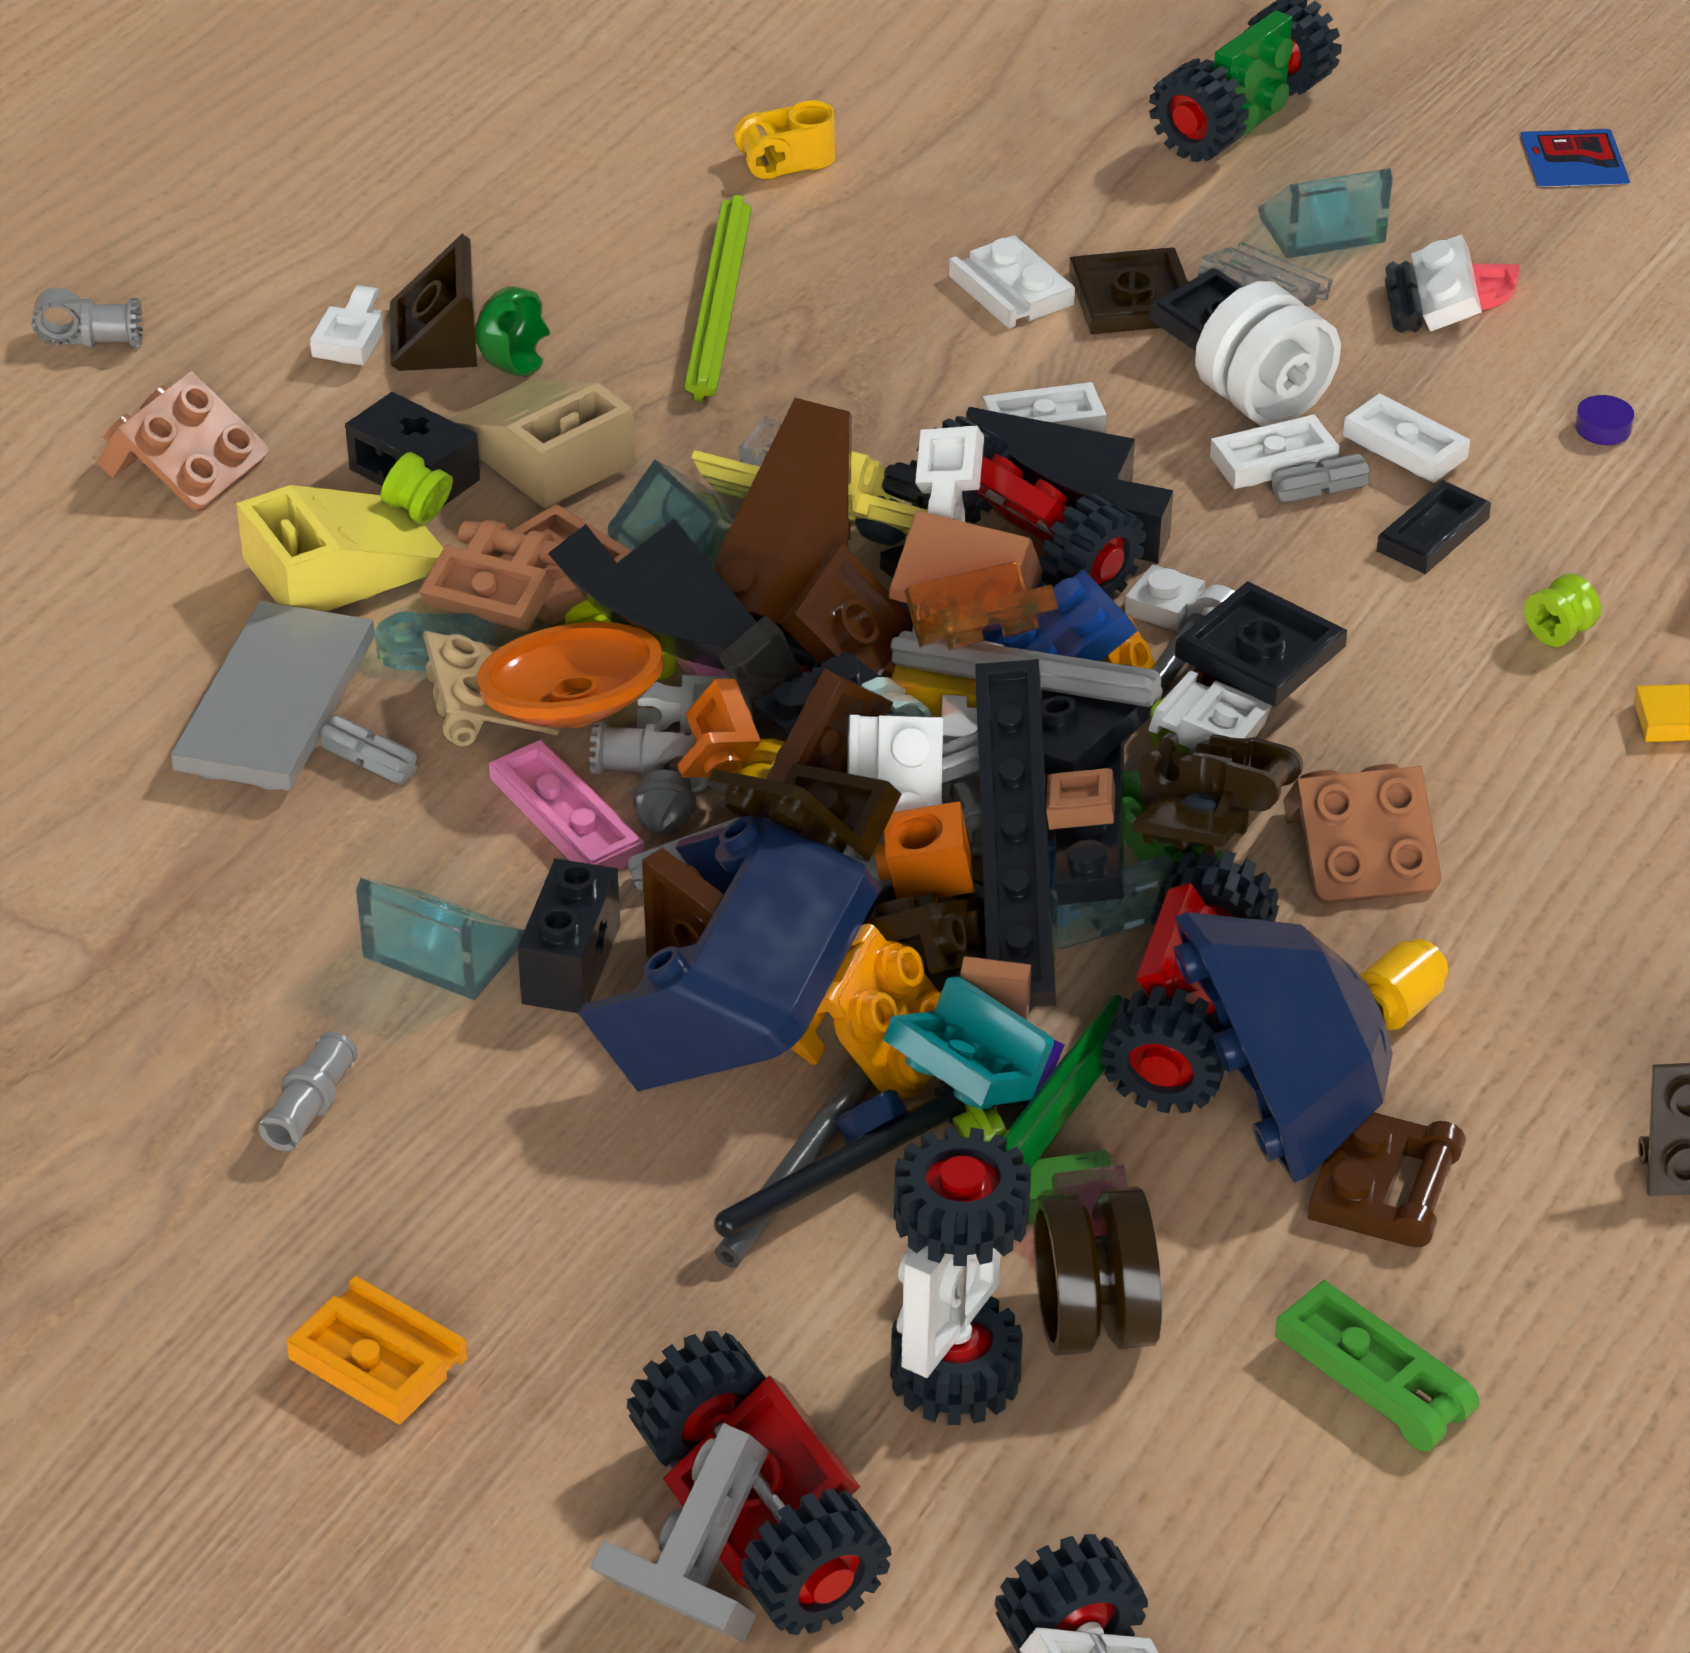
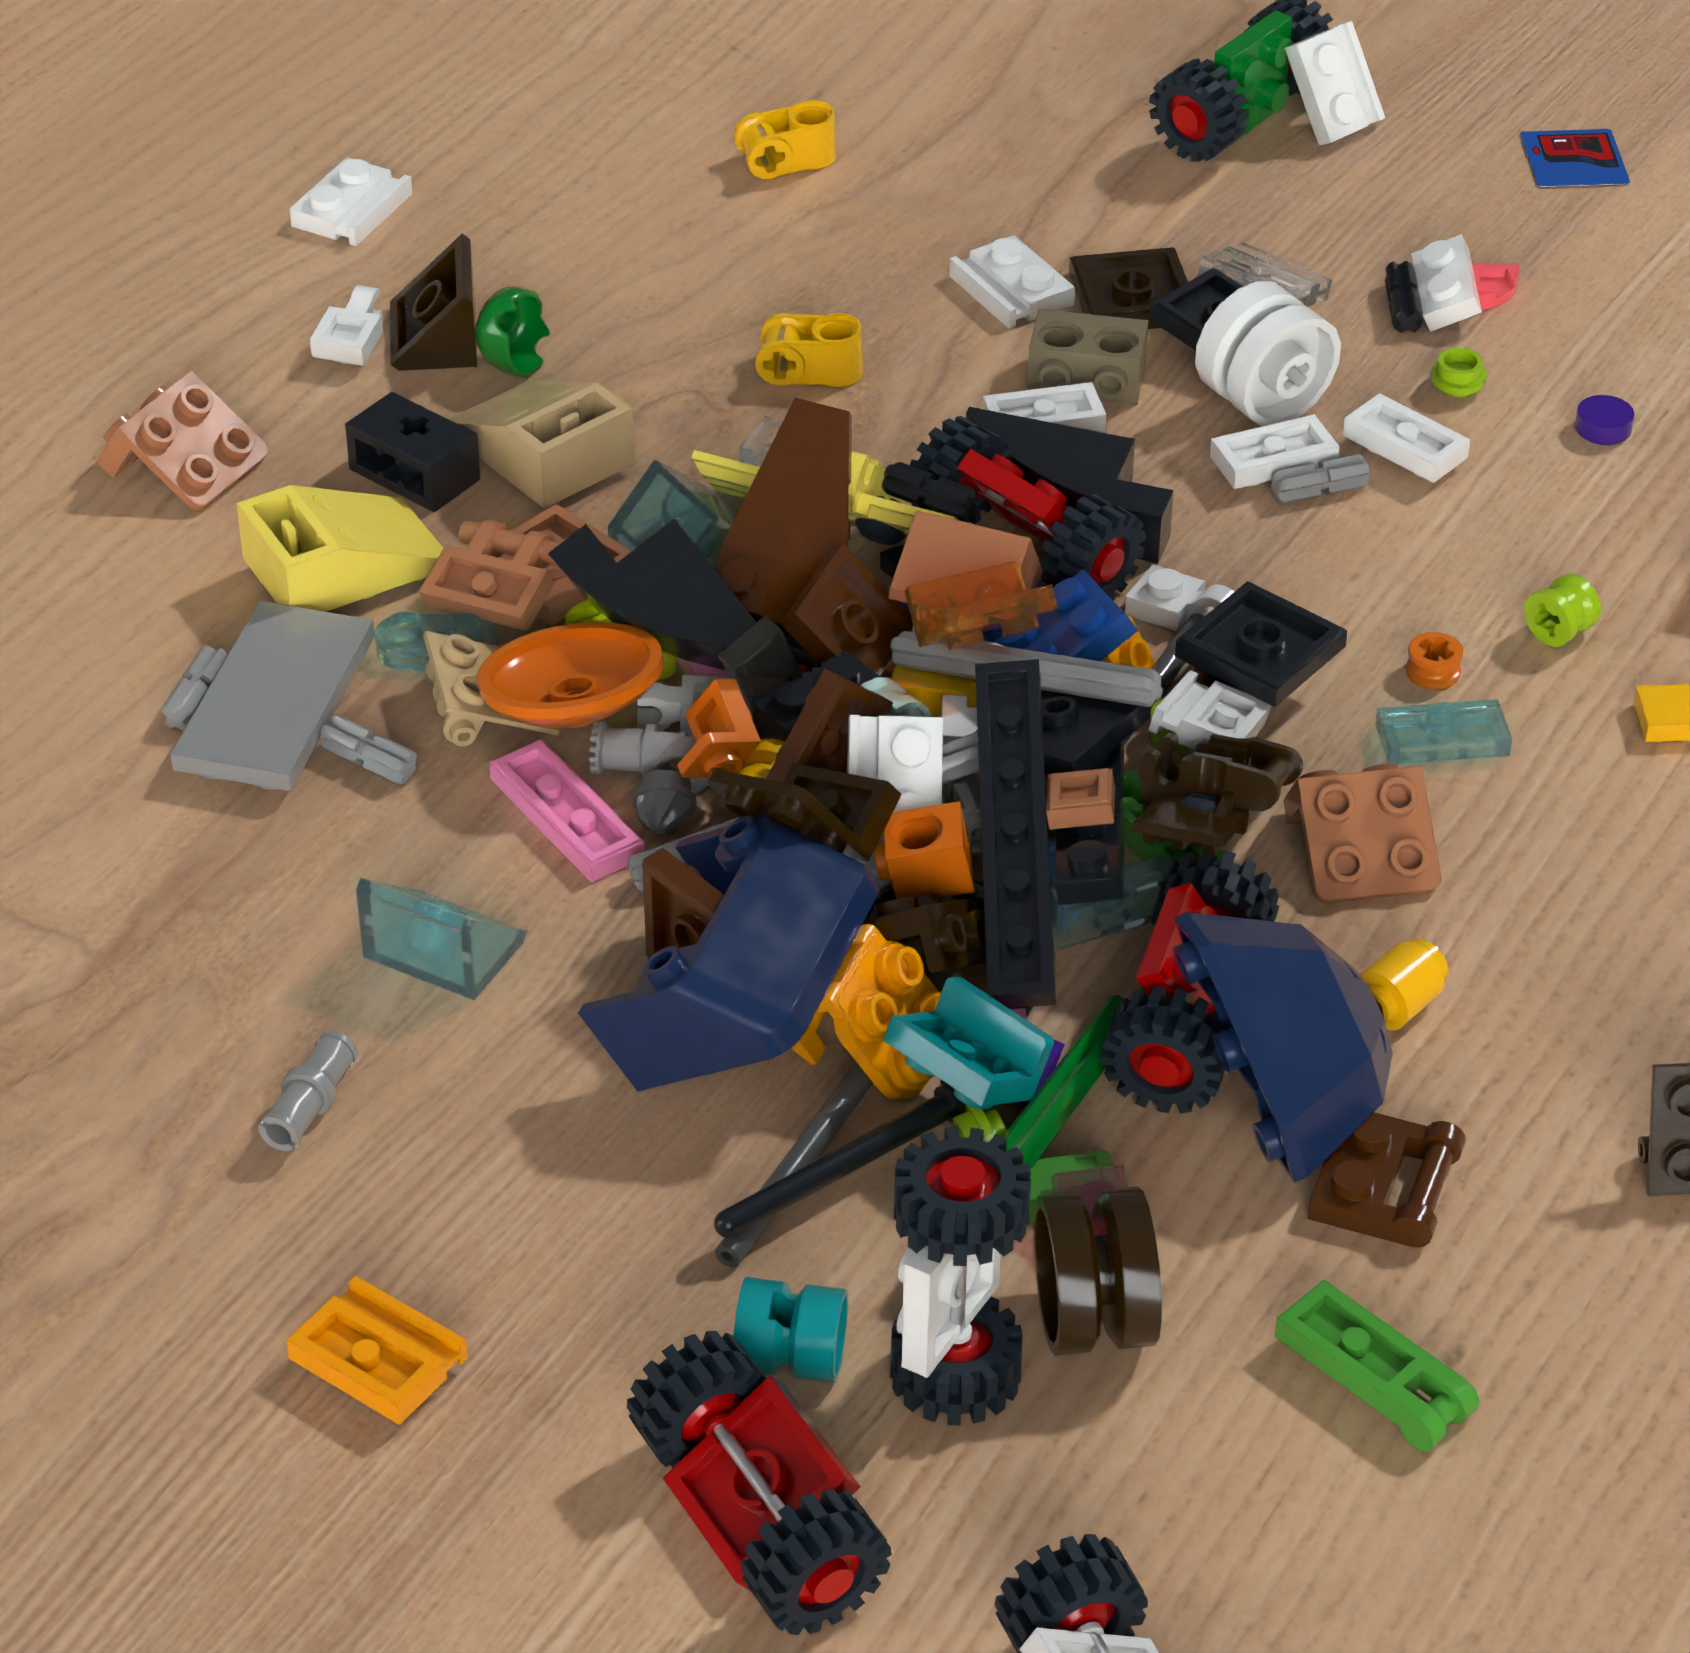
(90, 321): light grey connector -> none
(192, 687): none -> light grey piece
(350, 201): none -> white plate
(416, 488): lime wheel -> none
(569, 935): black brick -> none
(696, 1538): light grey bracket -> none
(718, 299): lime axle -> none
(793, 1328): none -> teal wheel
(816, 350): none -> yellow piece
(870, 1114): dark blue tile -> none
(948, 465): white plate -> none
(1000, 980): nougat tile -> none
(1086, 349): none -> dark tan brick
(1330, 213): clear light blue slope -> none
(1335, 83): none -> white plate
(1433, 527): black tile -> none
(1434, 660): none -> orange bush
(1443, 731): none -> clear light blue plate
(1458, 372): none -> lime plate

